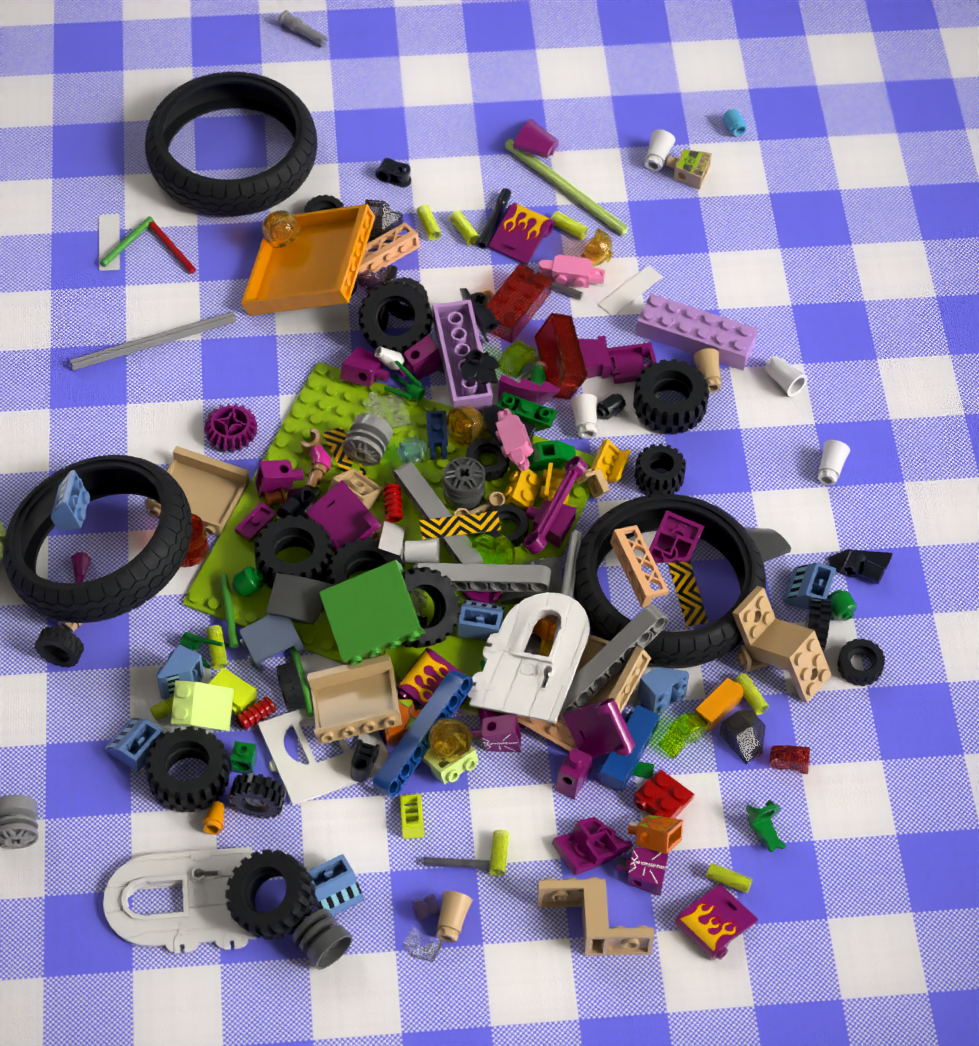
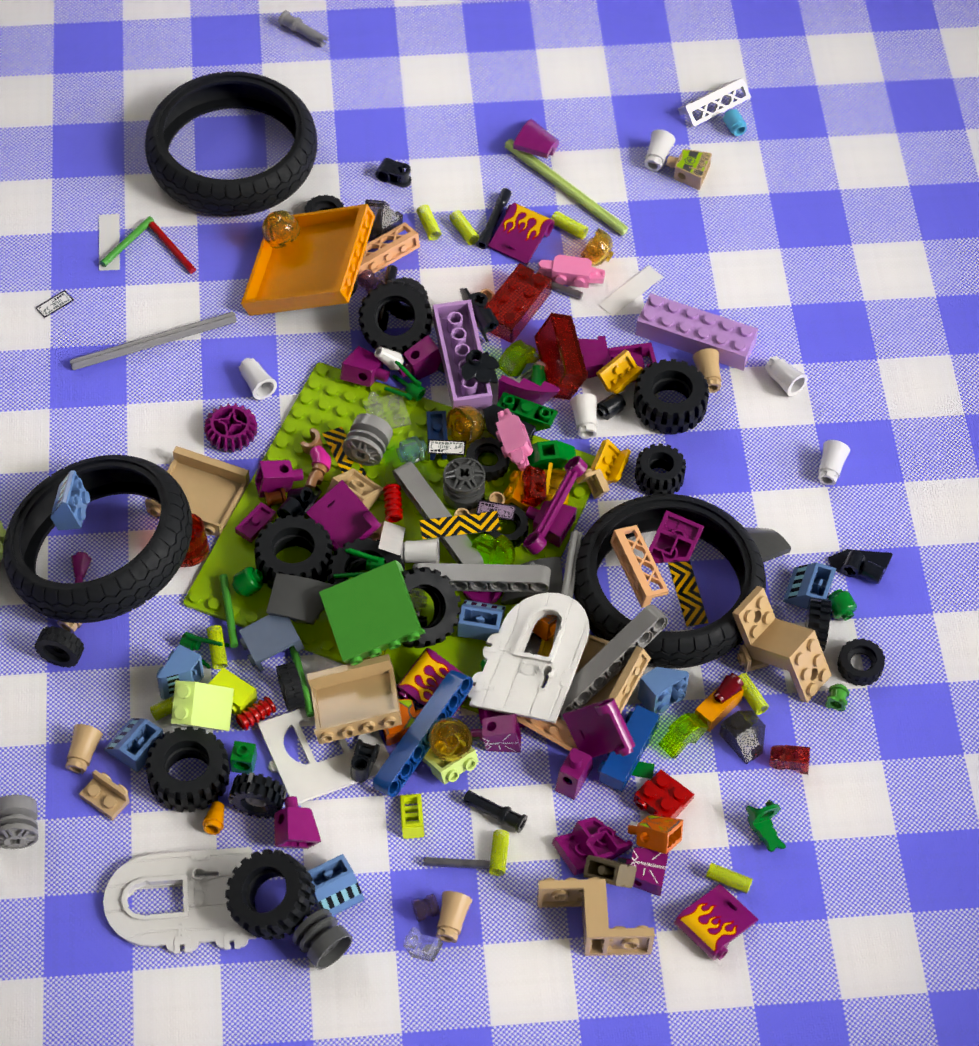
(54, 304): none -> sticker
(82, 747): none -> tan plant
(105, 795): none -> tan bracket
(257, 378): none -> white plant
(295, 826): none -> magenta torso
(372, 563): none -> green plant
(448, 447): none -> sticker
(503, 814): none -> black pin
(504, 510): none -> clear purple sticker
(534, 486): none -> clear red leg
(614, 872): none -> dark tan brick
(619, 372): none -> yellow bracket
(710, 97): none -> white fence
(729, 687): none -> dark red cone
(837, 697): none -> bright green brick

